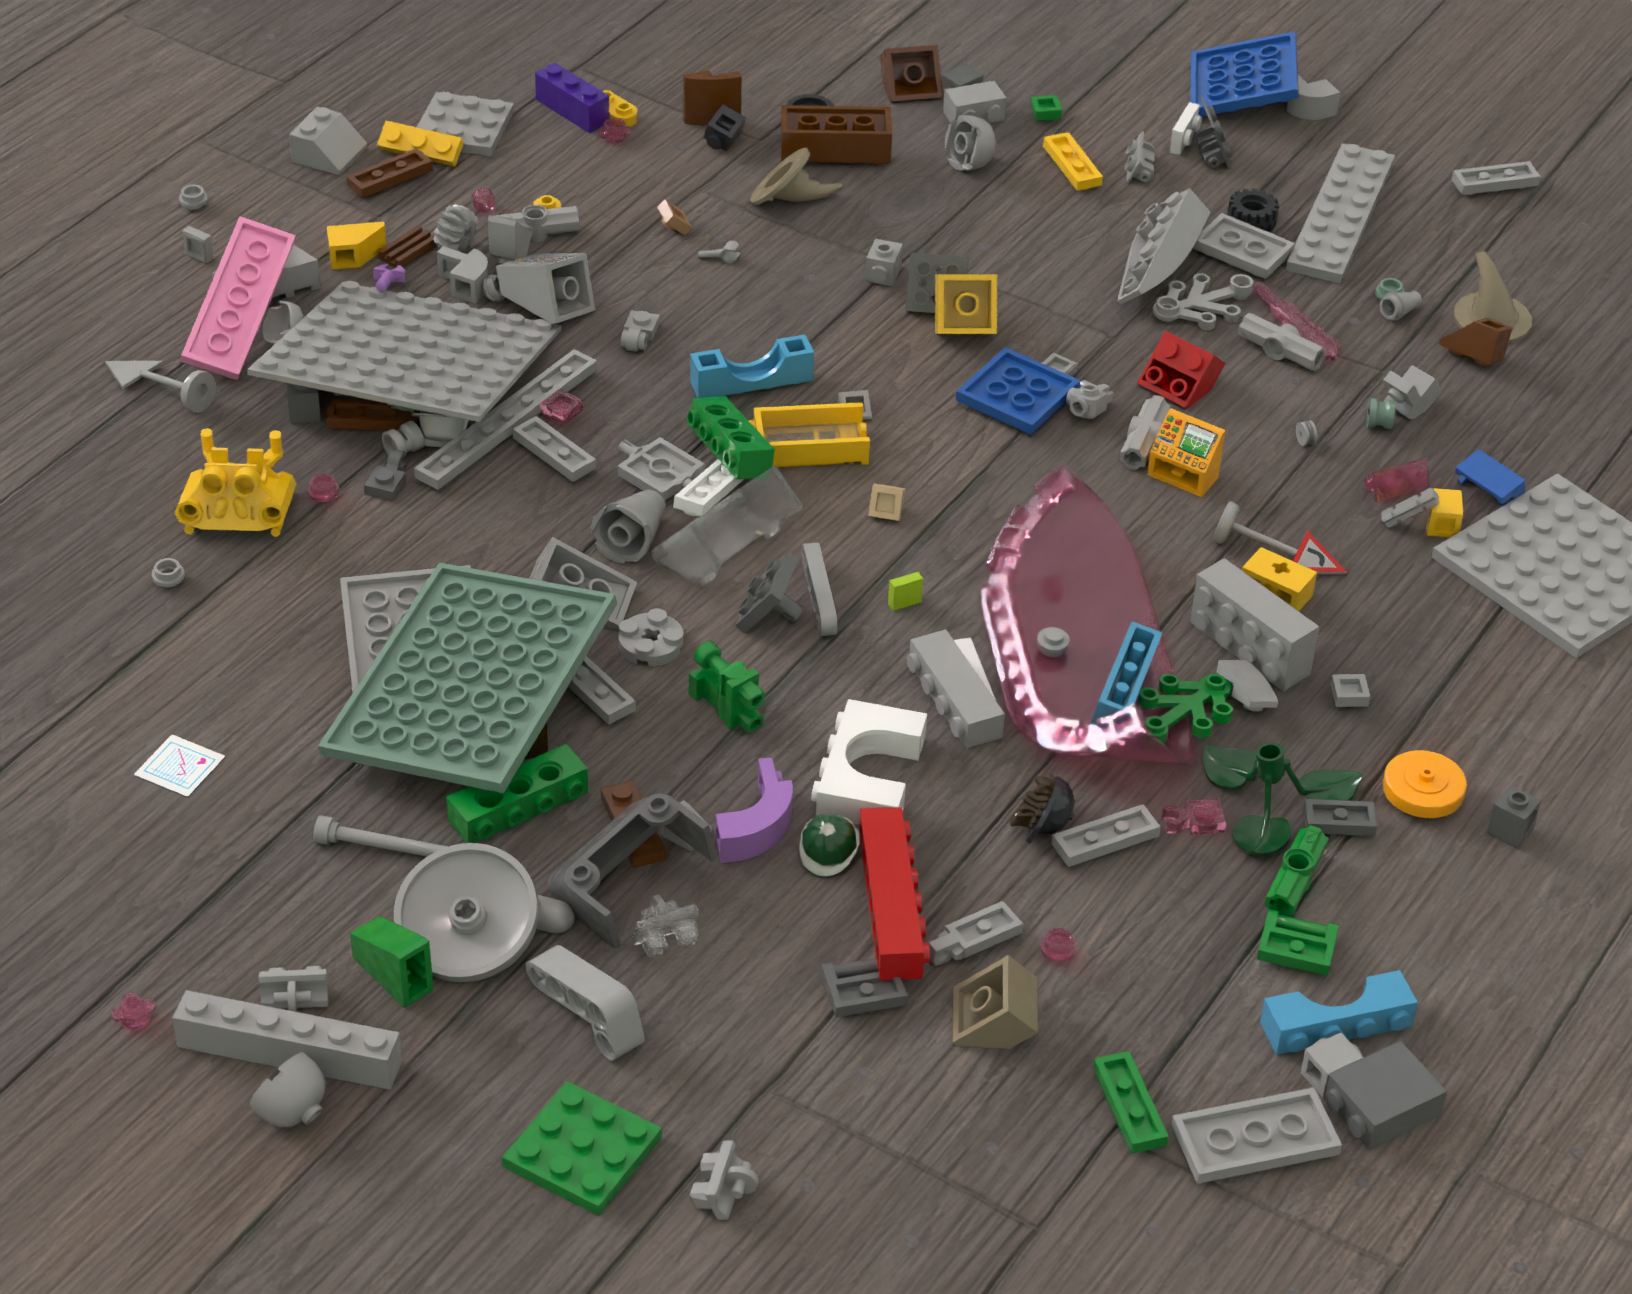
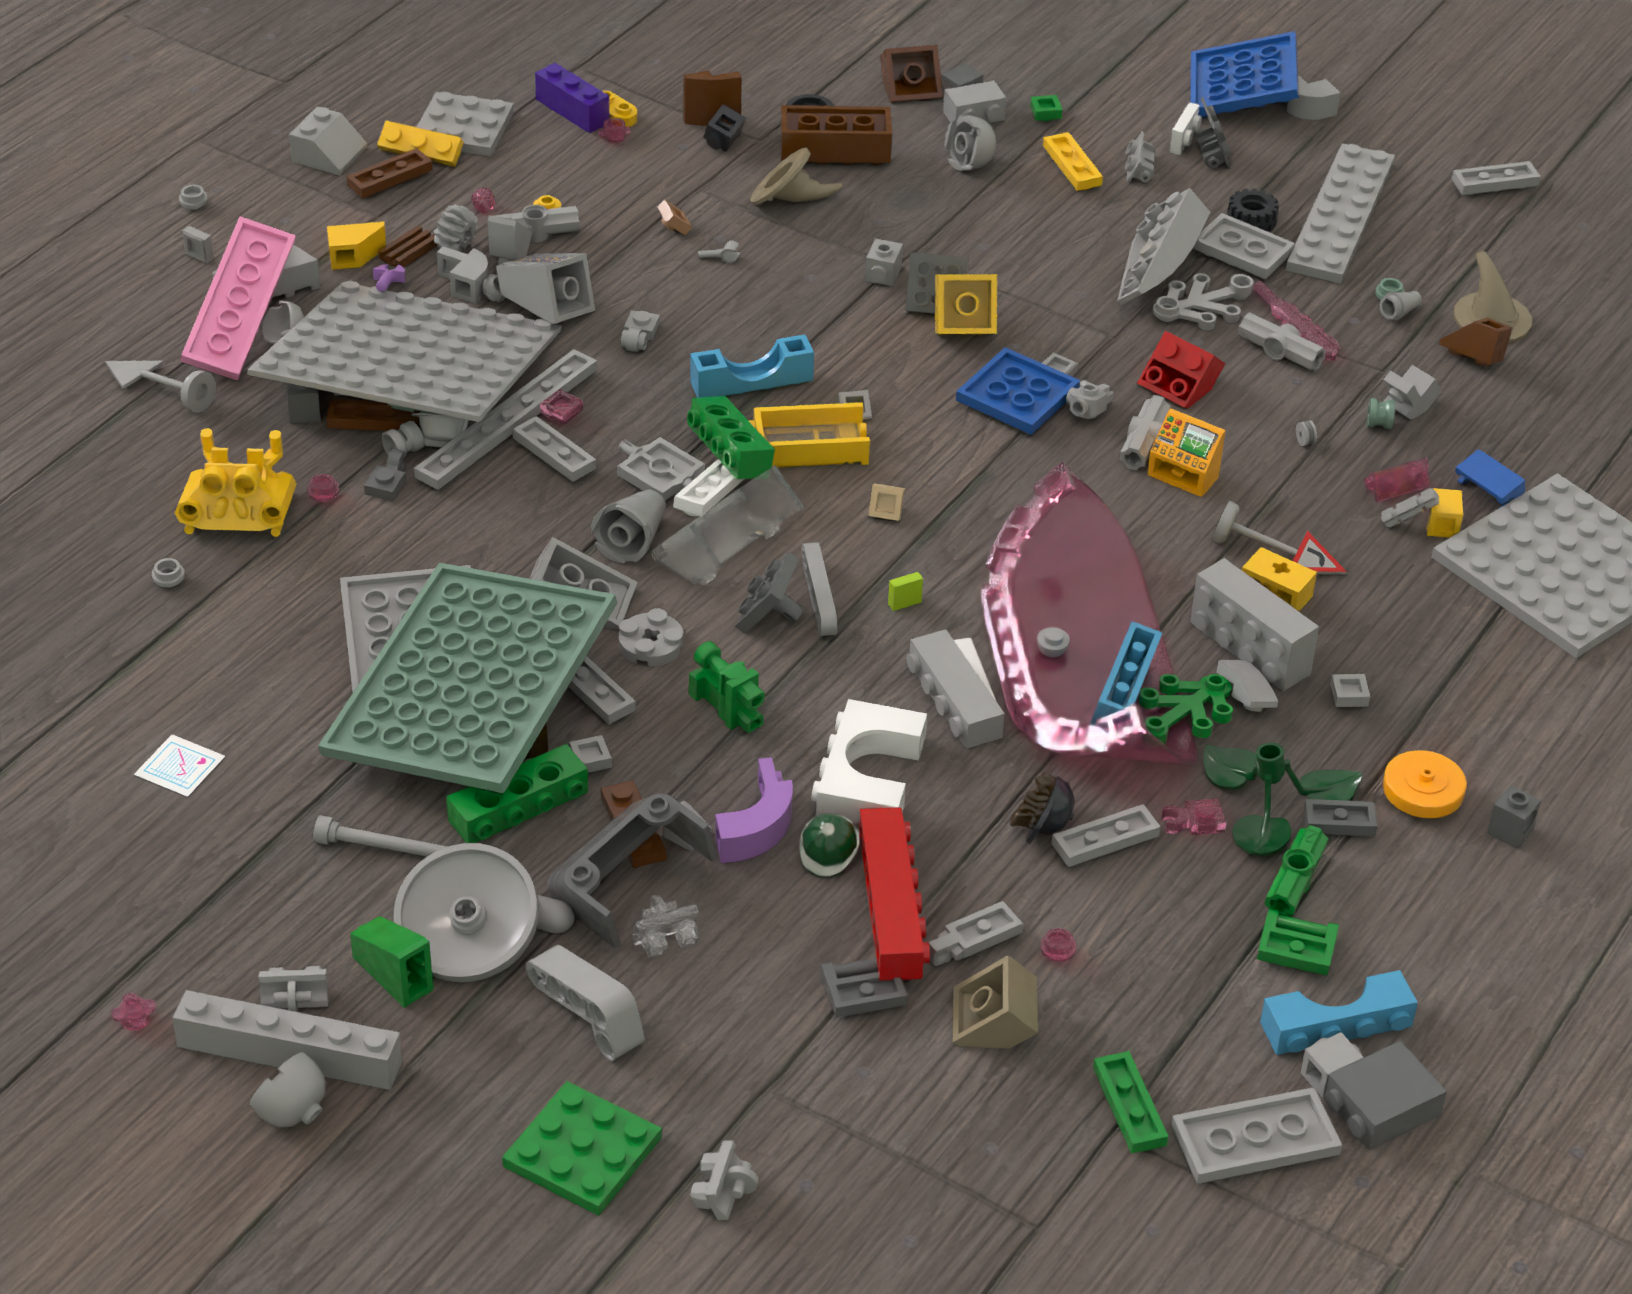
(592, 753): none -> light grey plate

